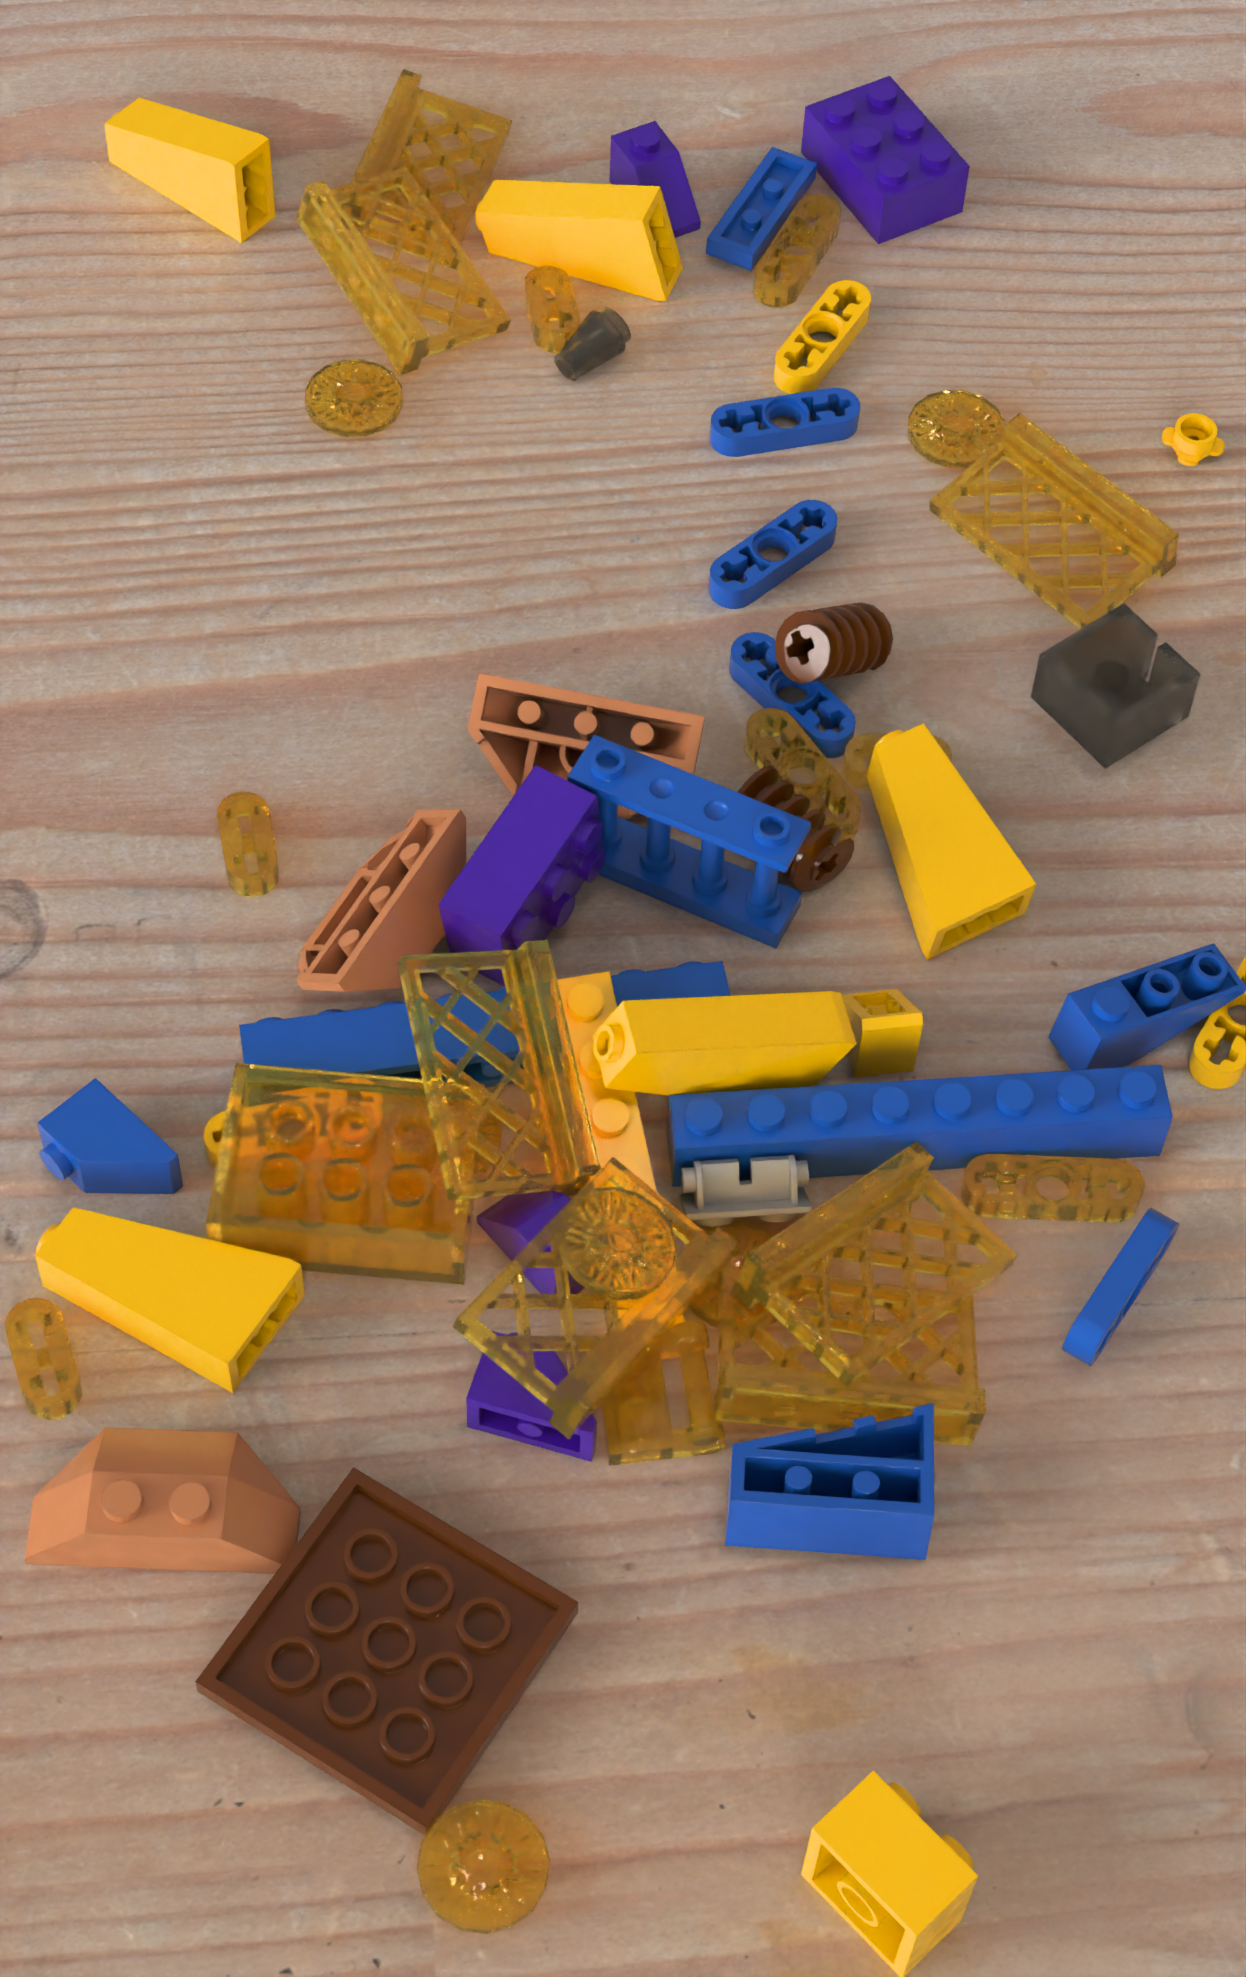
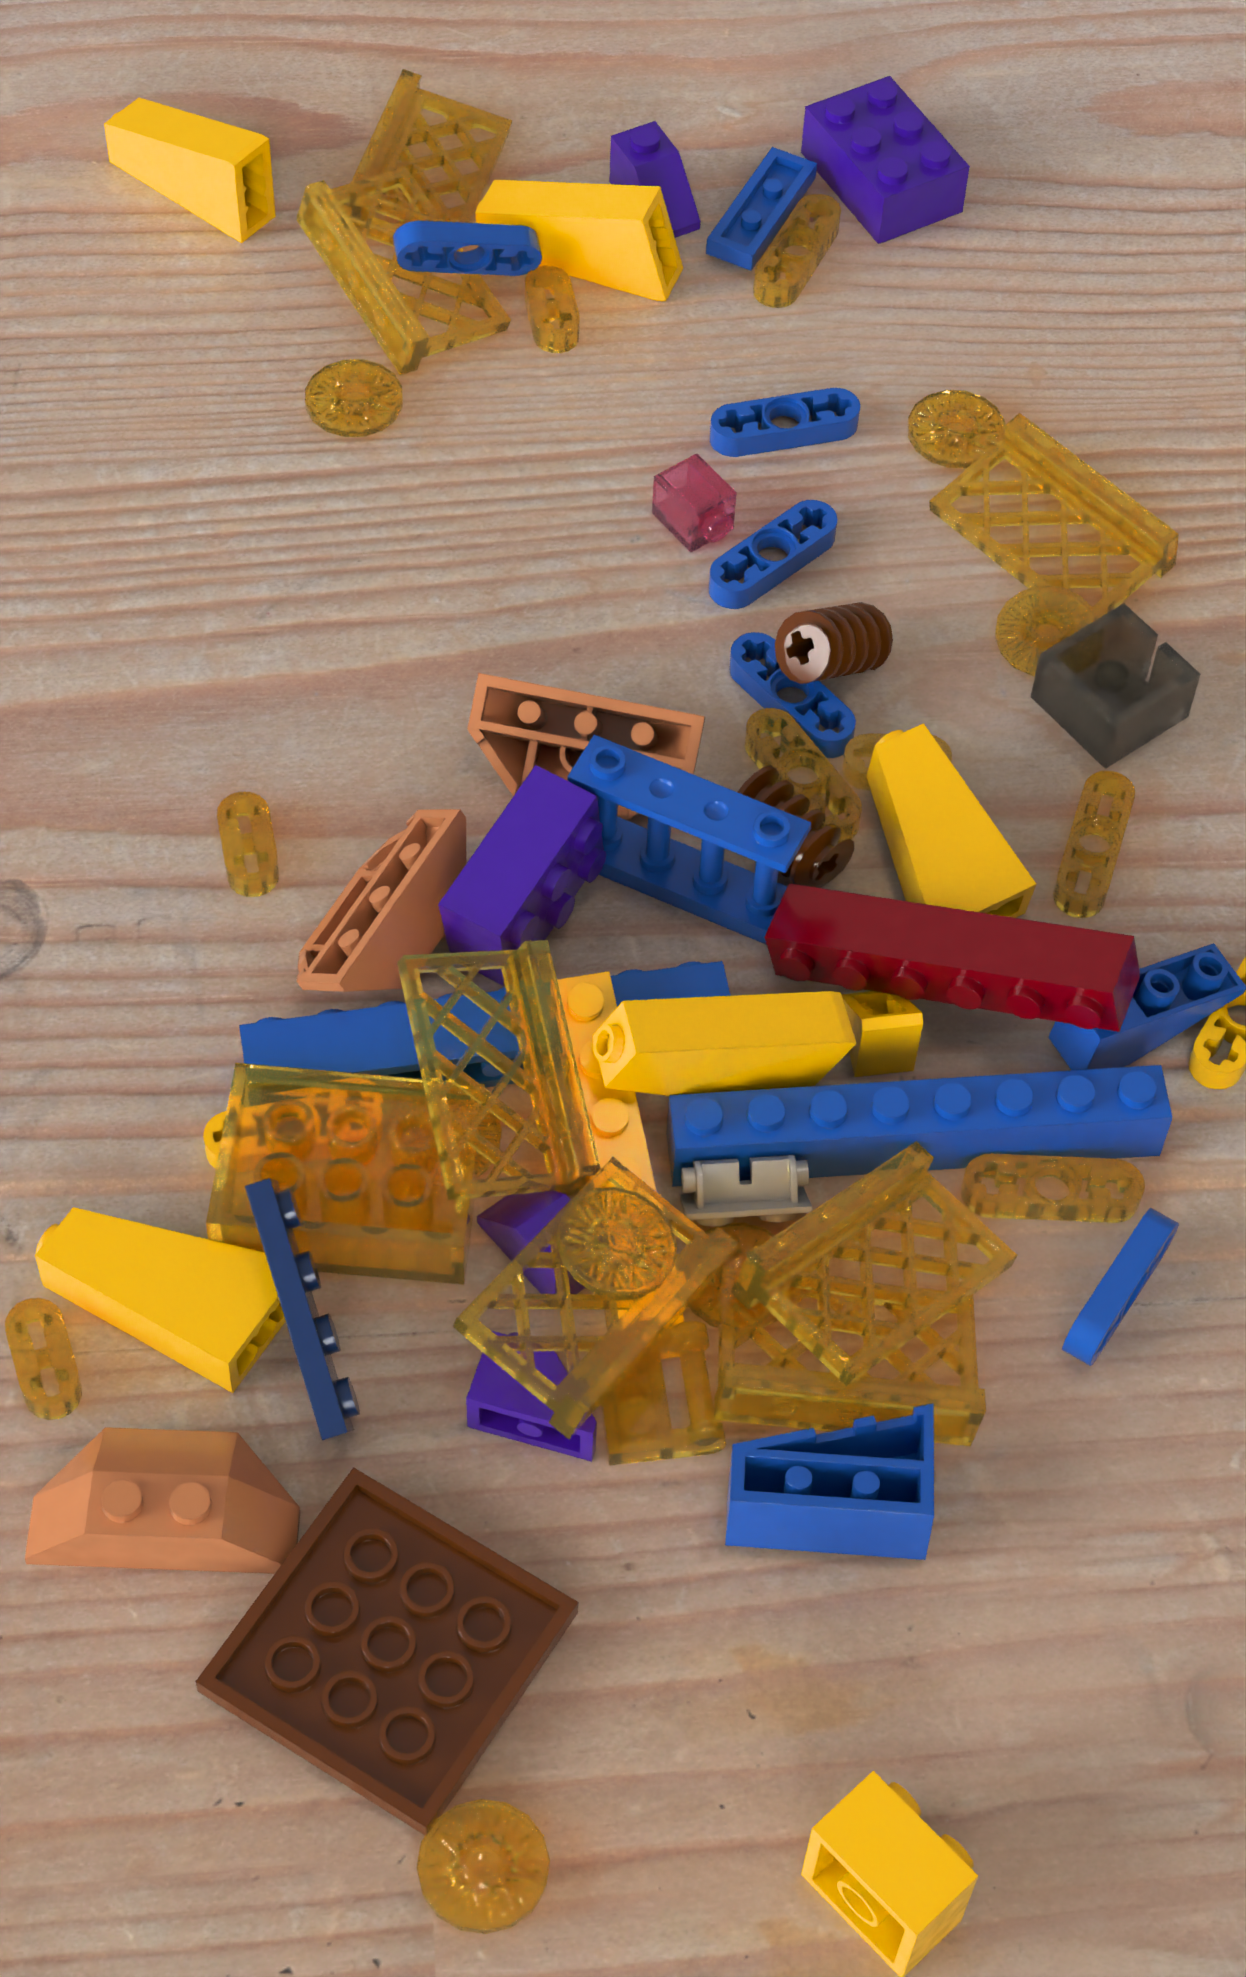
(106, 1146): blue slope -> none
(311, 1334): none -> dark blue plate
(433, 247): none -> blue beam
(594, 342): clear smoke cone -> none
(694, 503): none -> clear pink brick
(821, 356): yellow beam -> none
(954, 956): none -> dark red brick
(1038, 621): none -> clear yellow wheel
(1098, 863): none -> clear yellow beam
(1193, 438): yellow plate -> none

